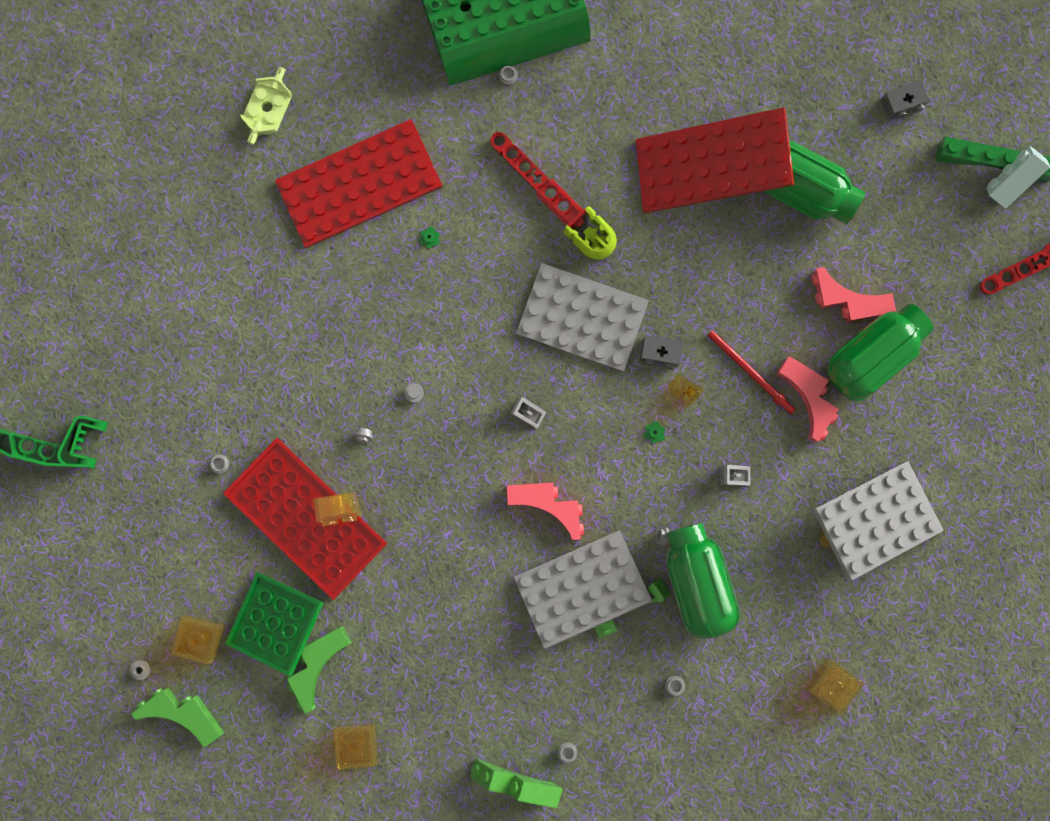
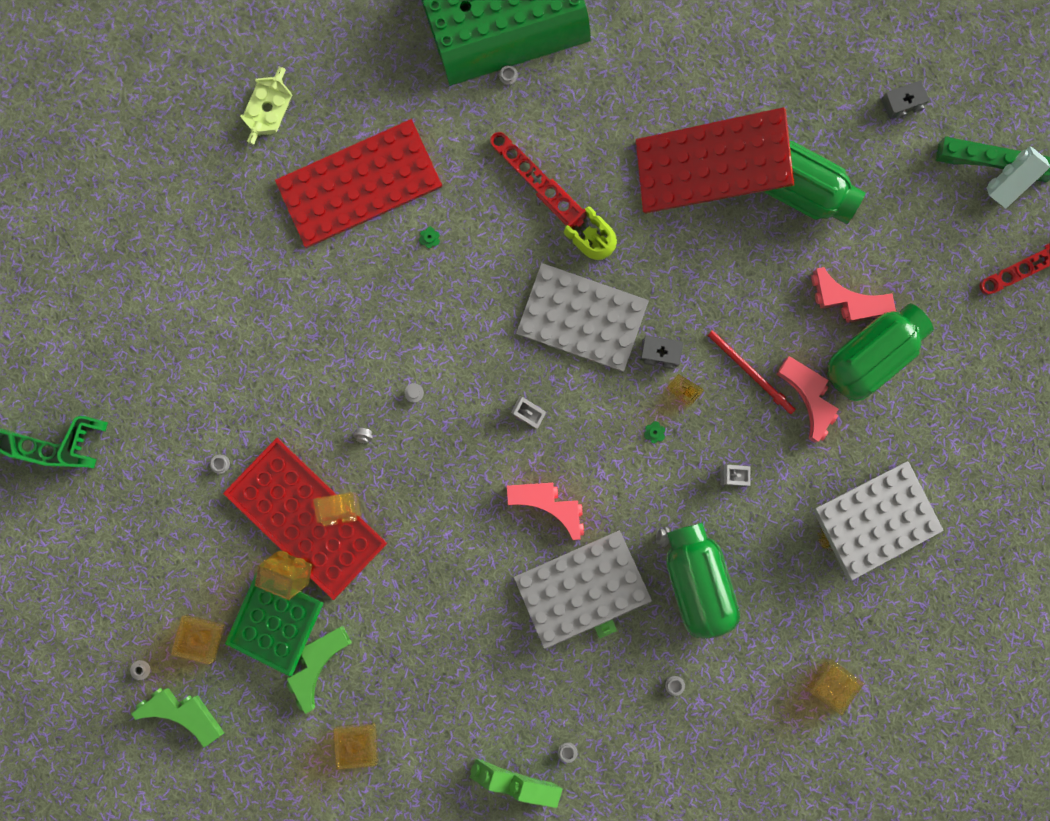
(283, 574): none -> clear yellow brick
(658, 590): bright green tile -> none

